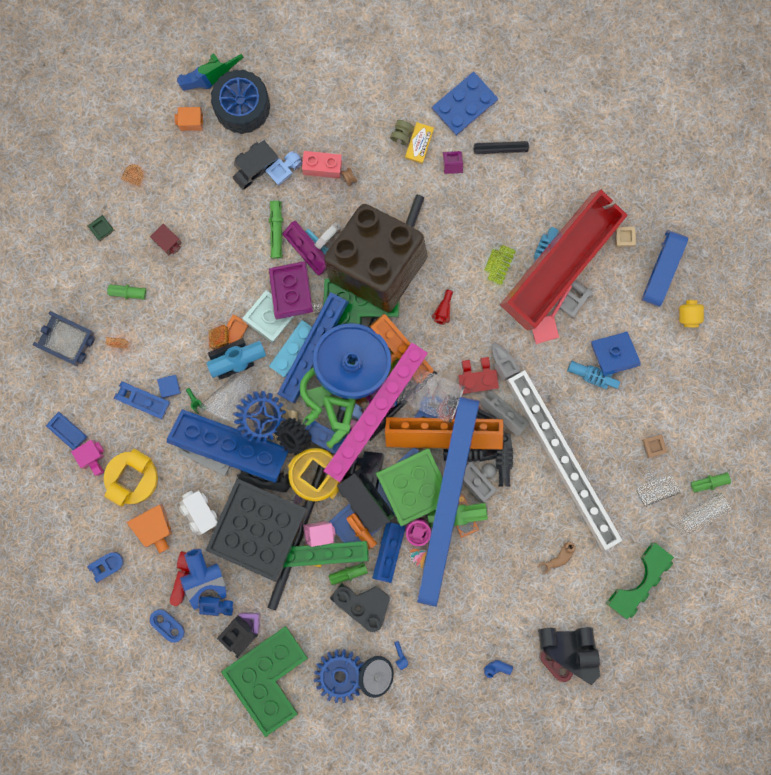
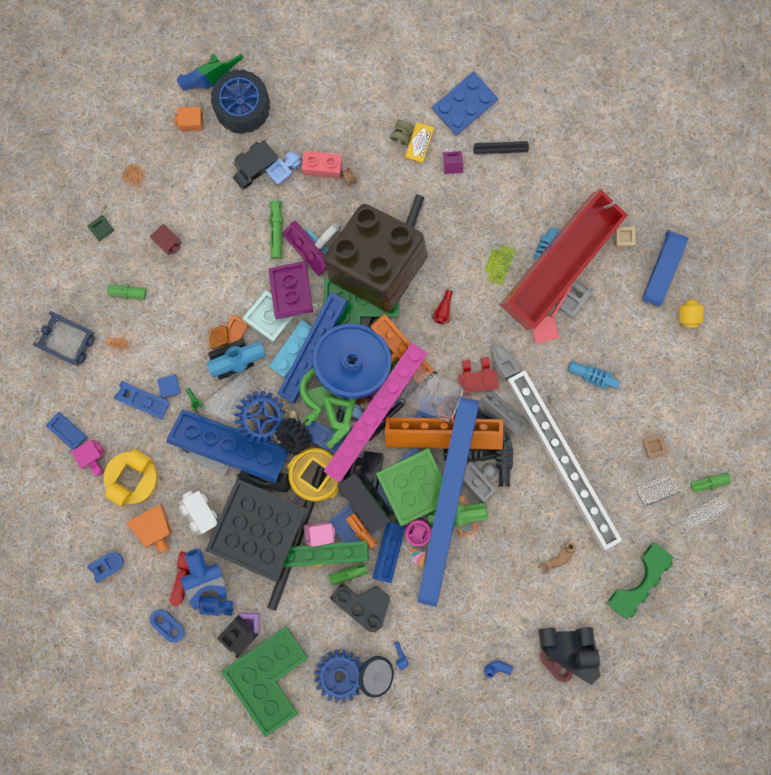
(615, 353): blue plate -> none

